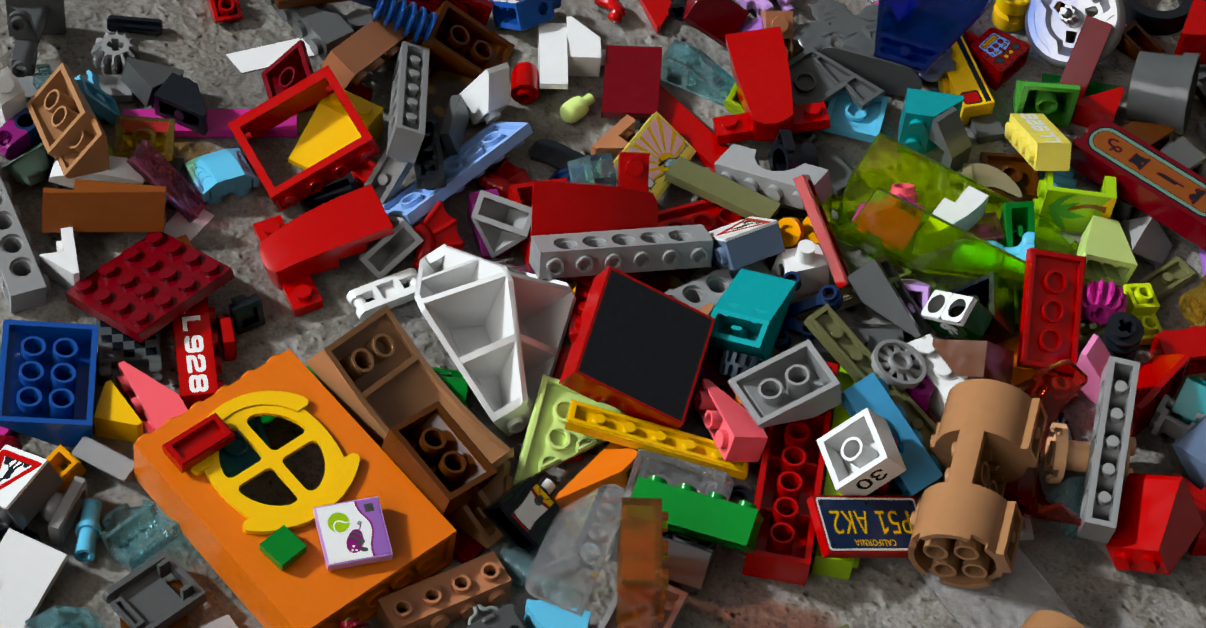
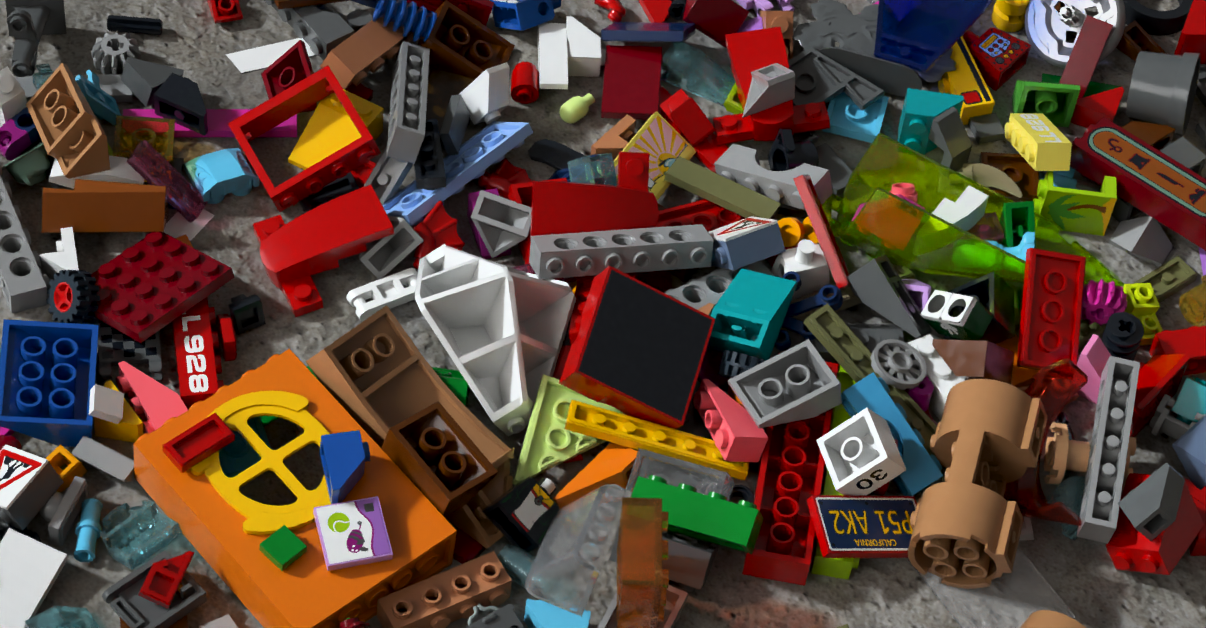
(73, 297): none -> black wheel
(106, 404): none -> white tile
(165, 579): none -> red tile
(343, 462): none -> blue slope
(648, 32): none -> dark blue tile
(687, 117): none -> red slope
(769, 88): none -> light grey slope
(1106, 252): yellowish green slope -> none
(1154, 502): none -> dark grey slope

